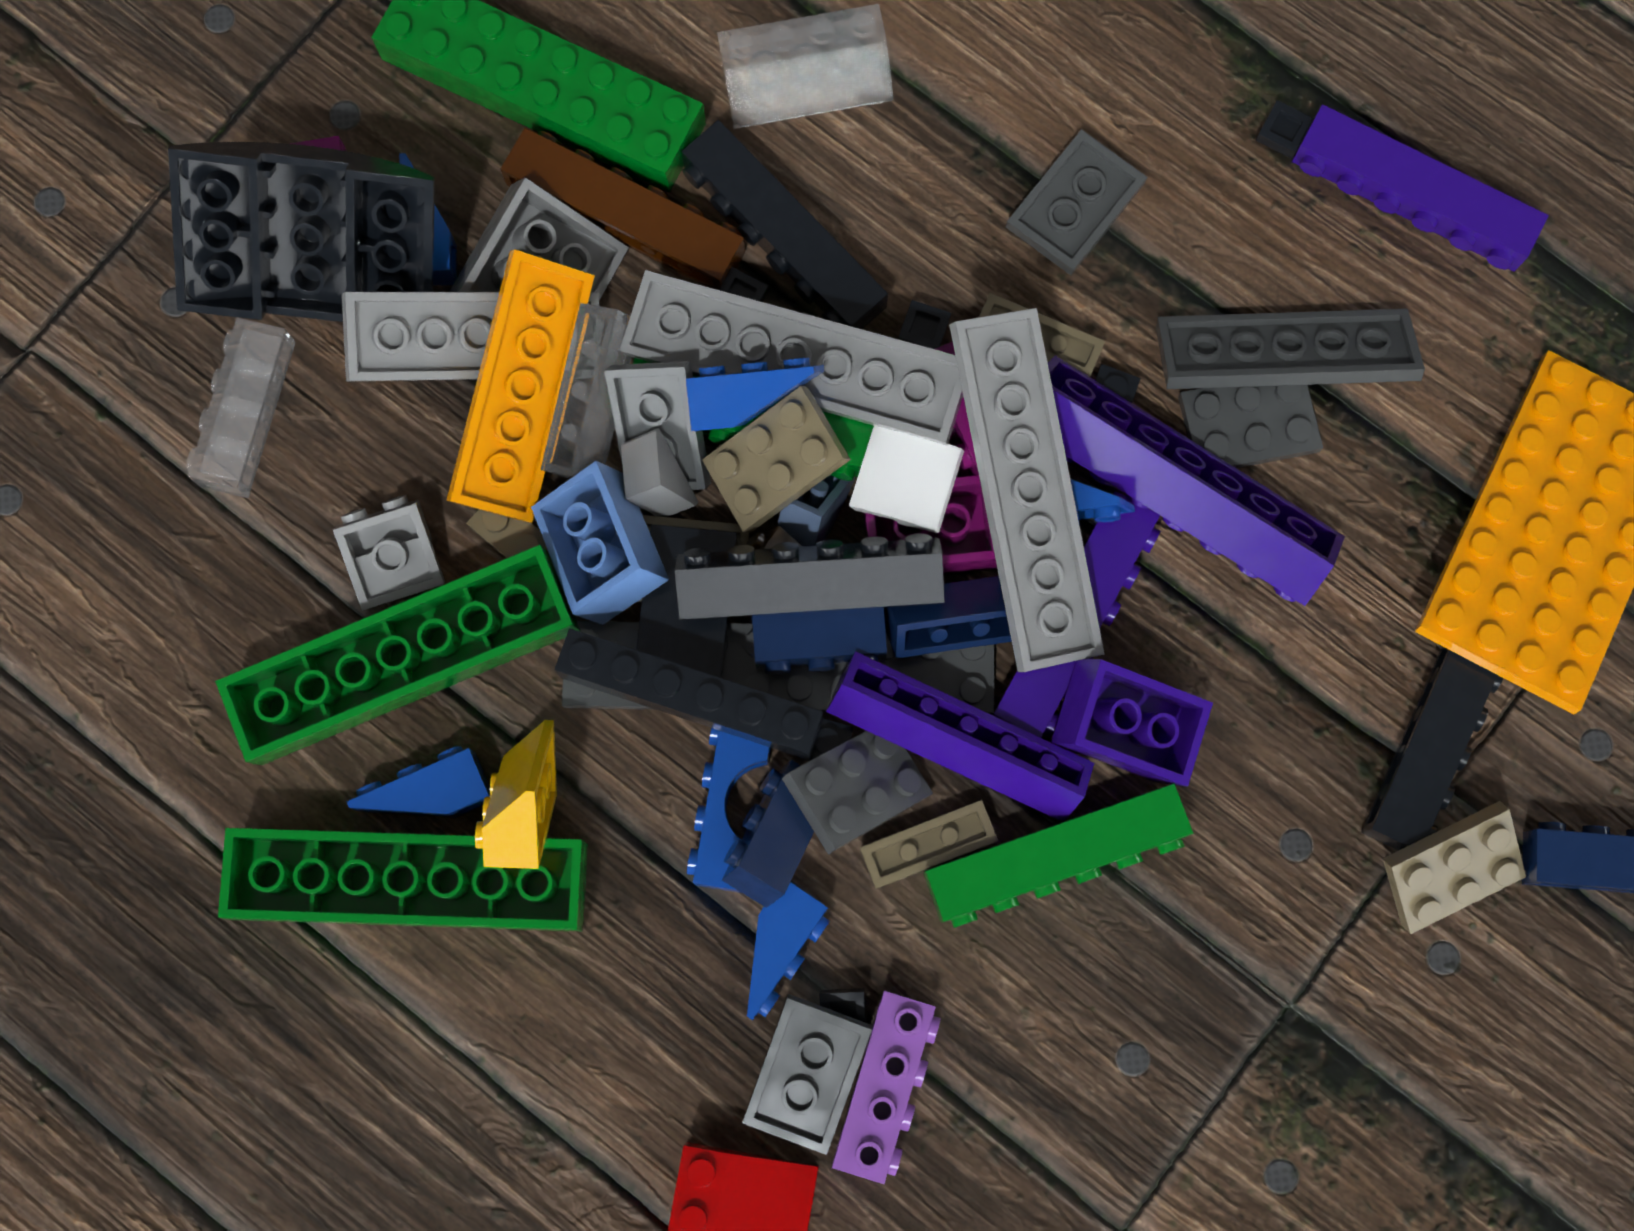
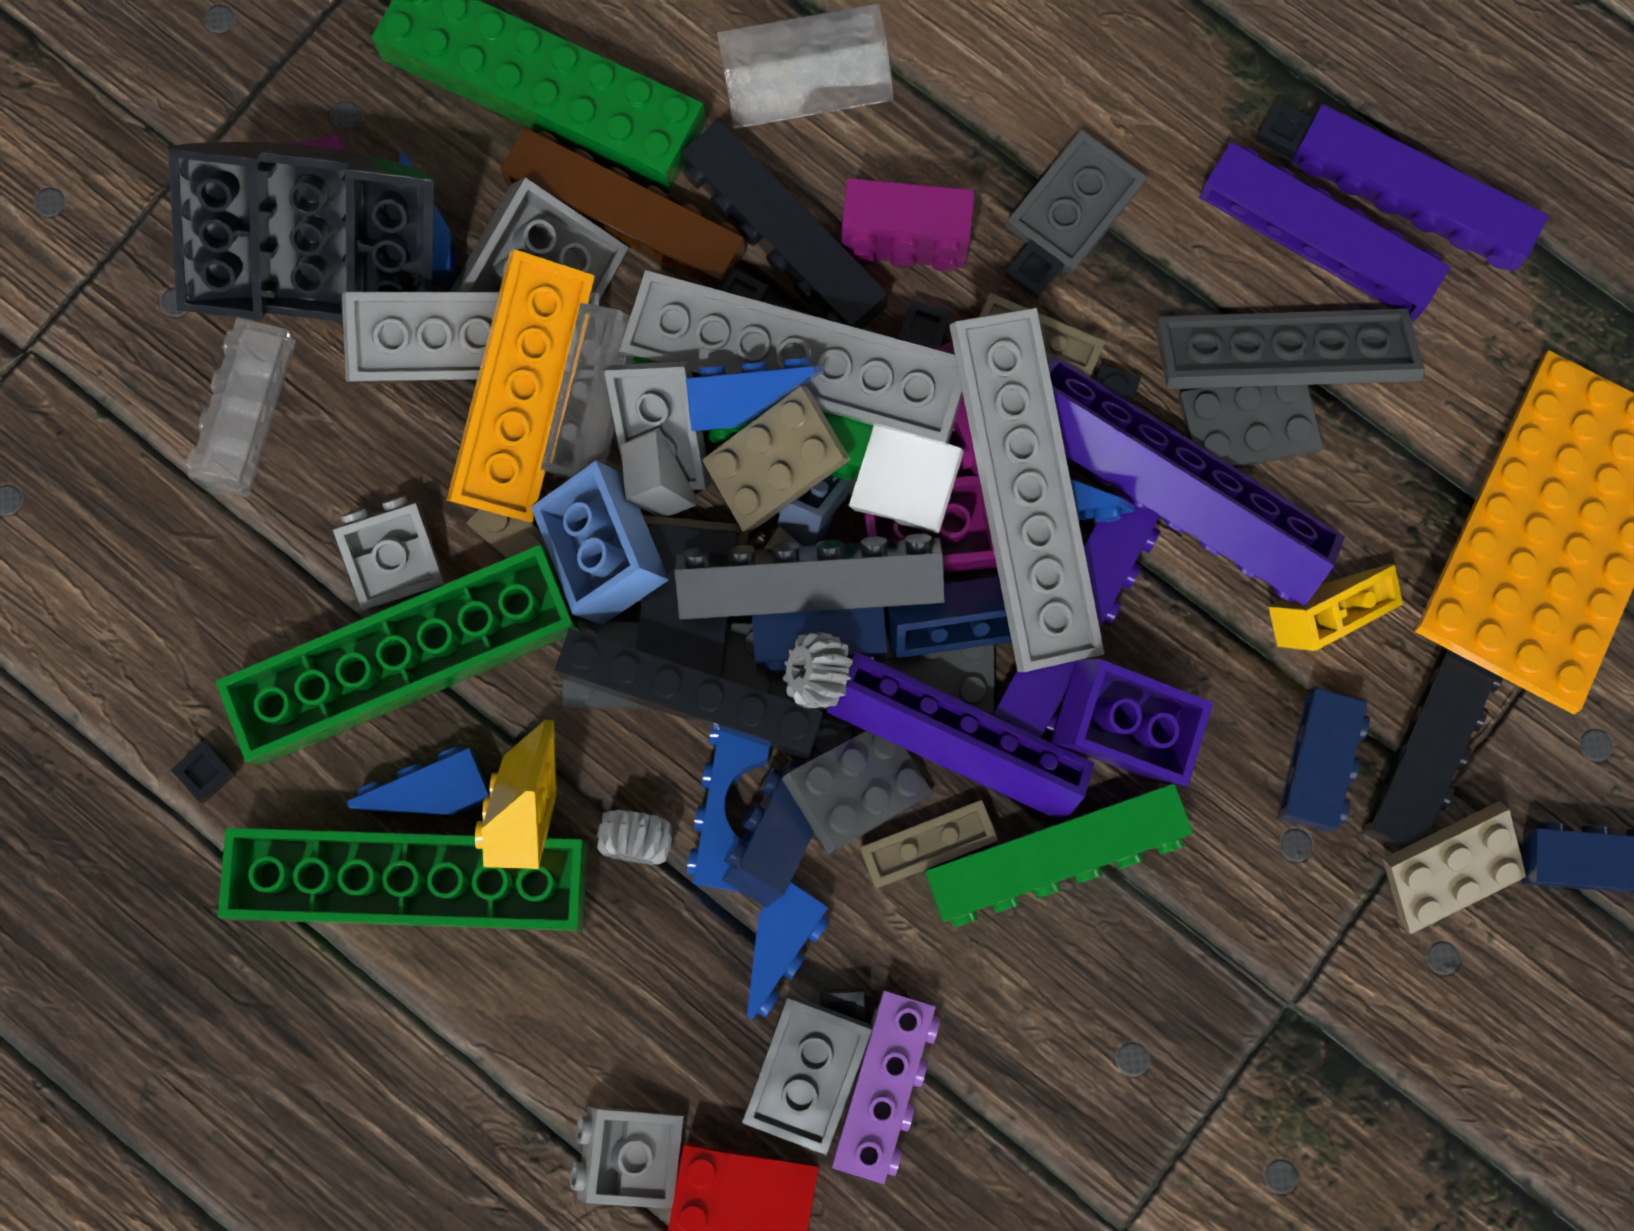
(203, 772): none -> black plate
(627, 1157): none -> light grey plate
(634, 837): none -> light grey gear
(817, 670): none -> light grey gear
(907, 224): none -> magenta brick
(1034, 270): none -> black plate
(1323, 761): none -> dark blue brick
(1324, 231): none -> dark purple brick
(1336, 609): none -> yellow slope

